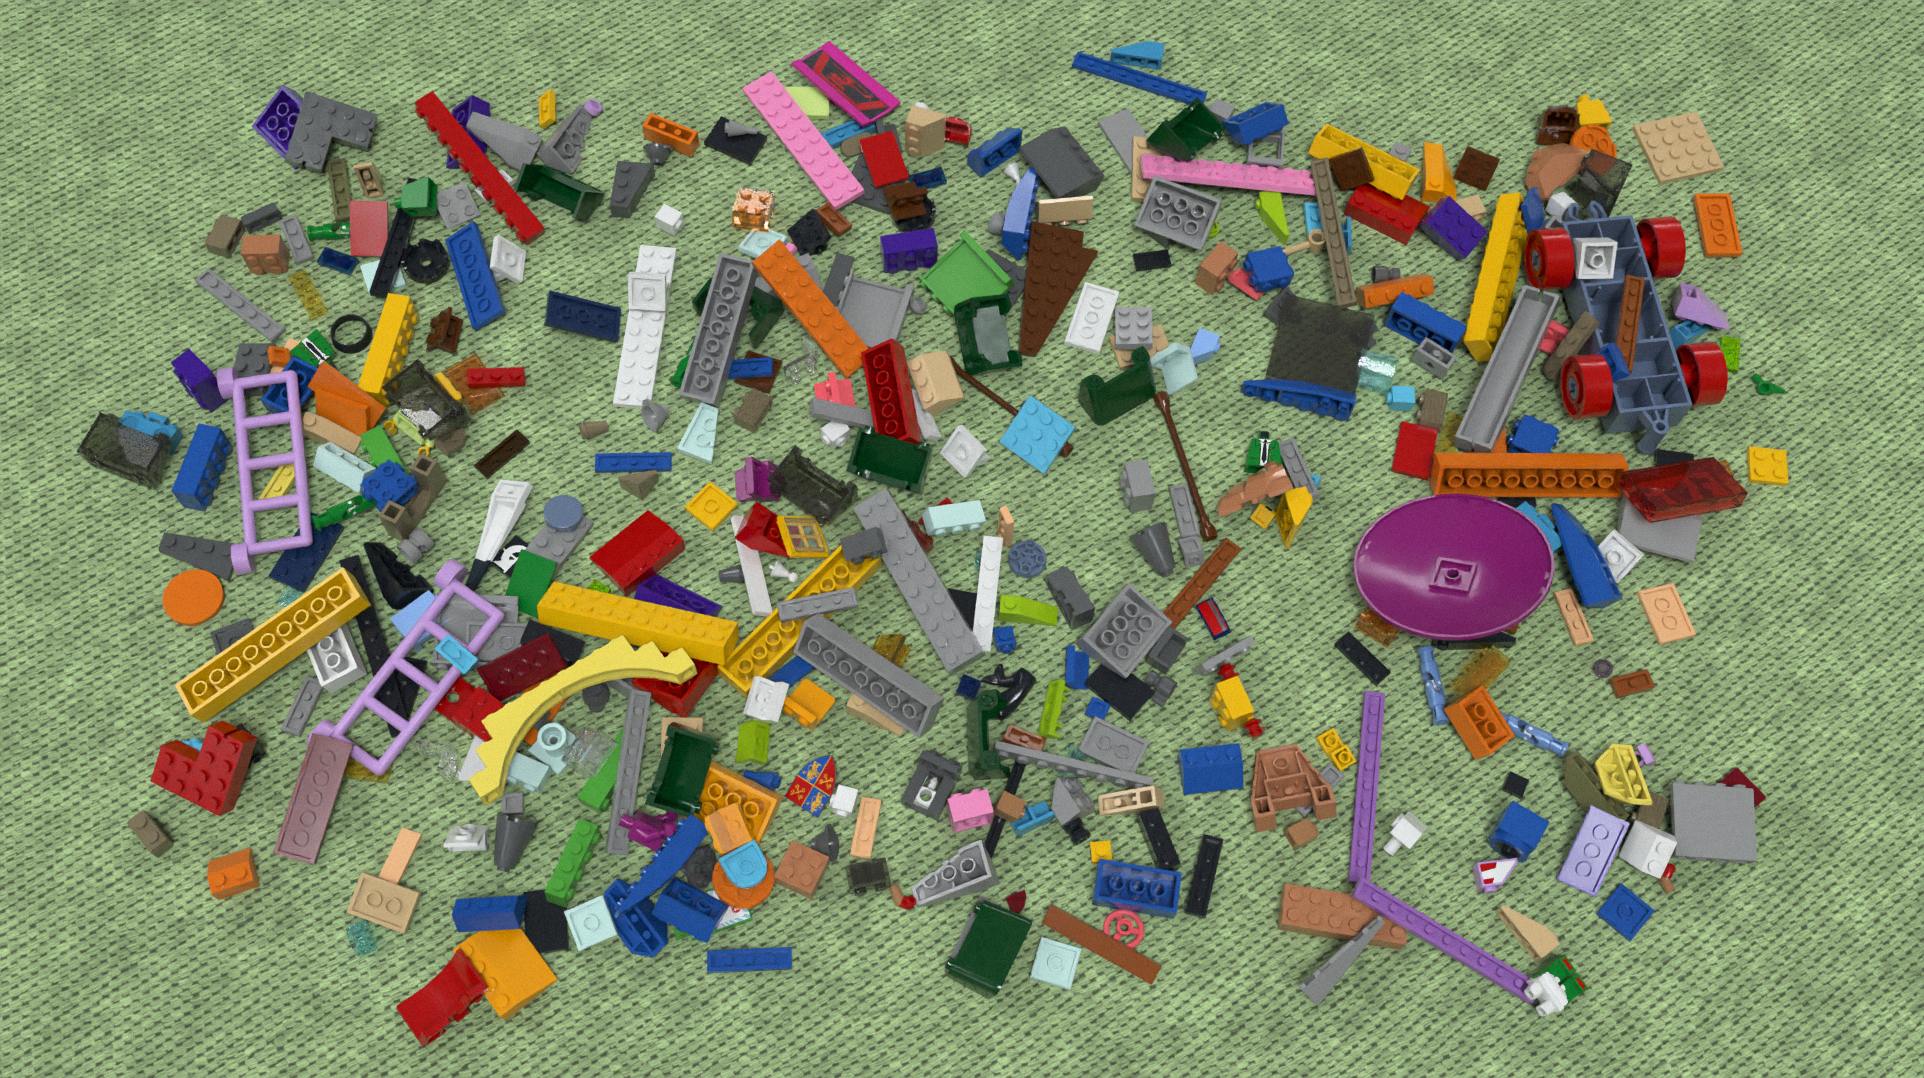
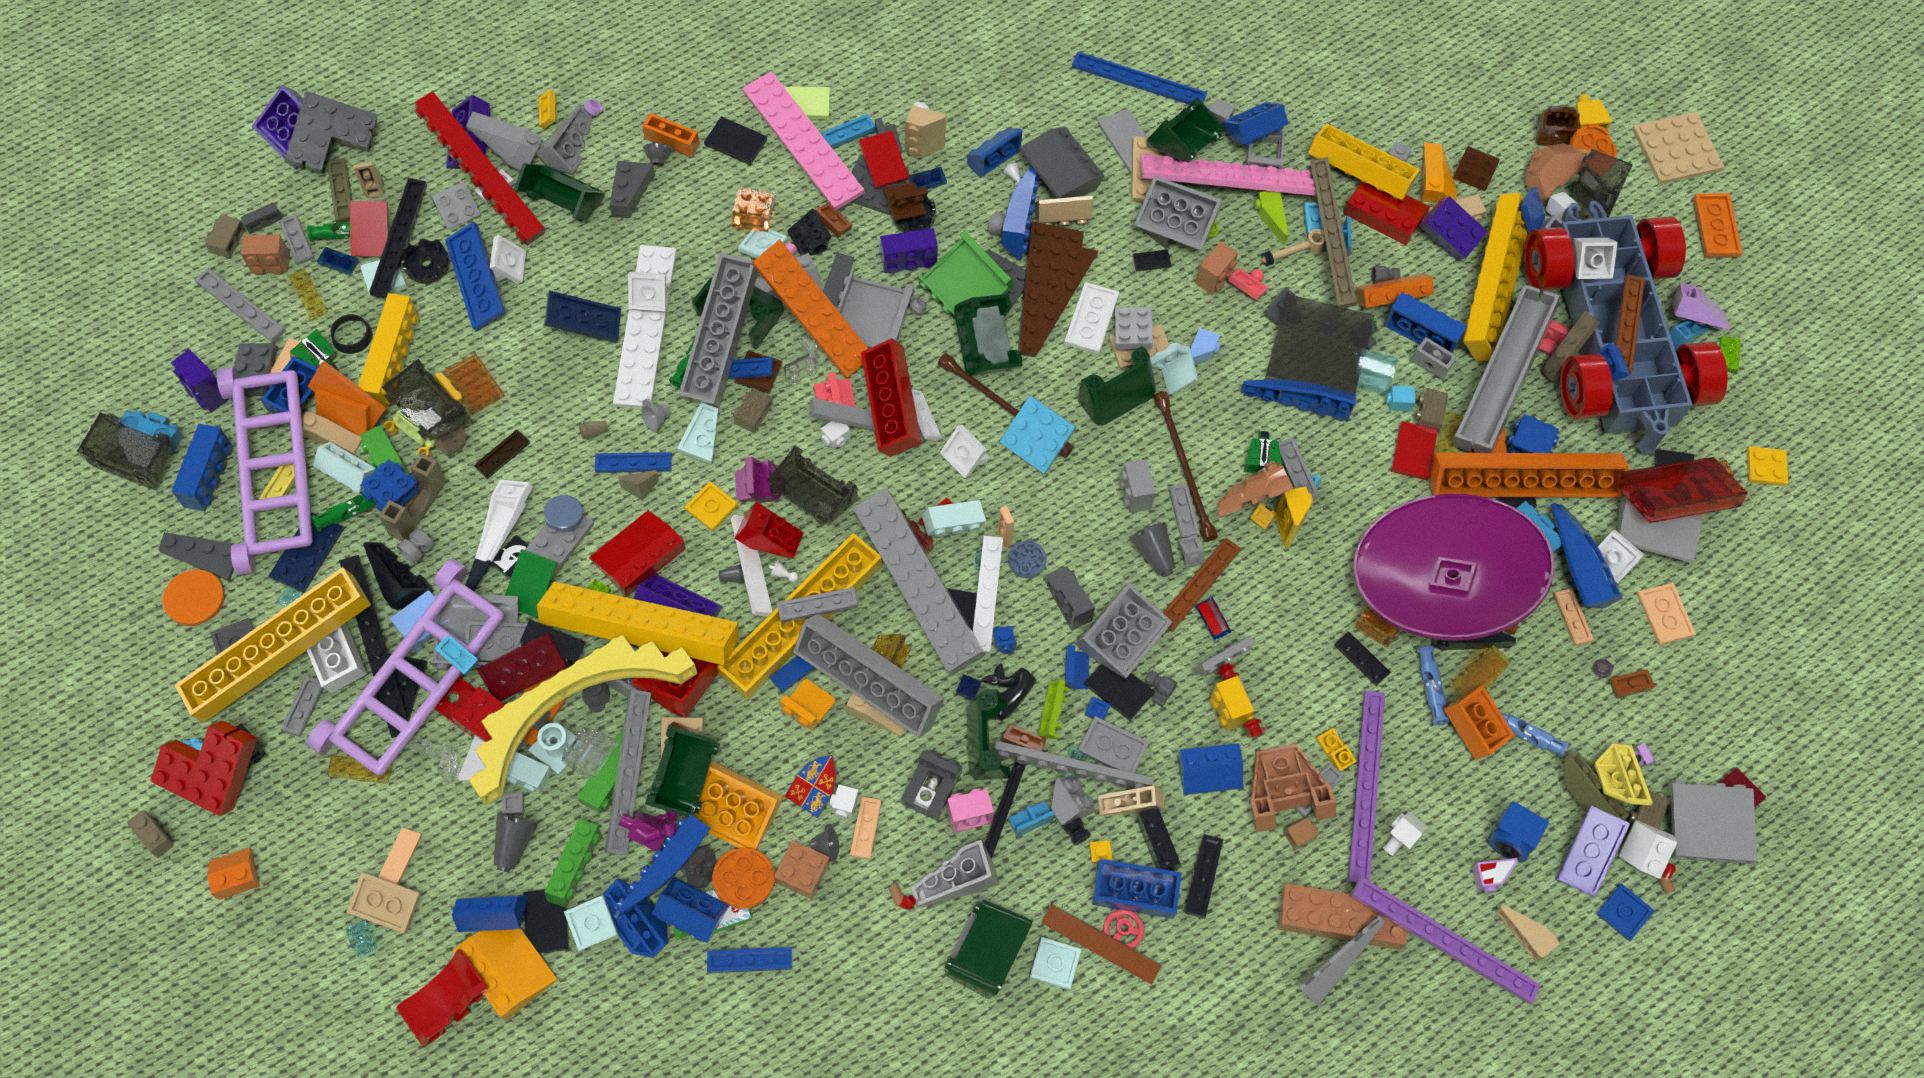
(278, 356): orange plate -> none
(313, 798): plate -> none
(418, 198): green torso -> none
(444, 331): reddish brown bracket -> none
(468, 838): white piece -> none
(495, 377): red plate -> none
(669, 220): white brick -> none
(728, 828): light orange bracket -> none
(734, 129): light grey cone -> none
(745, 865): medium azure tile -> none
(753, 742): lime panel -> none
(765, 700): white bracket -> none
(767, 779): blue cone -> none
(802, 537): piece -> none
(846, 84): hinge -> none
(851, 145): dark tan tile -> none
(863, 546): dark grey brick -> none
(868, 876): clear smoke brick -> none
(890, 460): dark green windscreen -> none
(936, 381): tan slope -> none
(958, 131): red piece -> none
(1009, 807): medium nougat brick -> none
(1016, 901): dark red tile -> none
(1027, 611): lime slope -> none
(1143, 54): dark azure slope -> none
(1167, 650): dark grey panel -> none
(1268, 269): blue brick -> none
(1351, 169): reddish brown tile -> none
(1515, 785): black tile -> none
(1555, 985): hips -> none
(1766, 387): green animal -> none

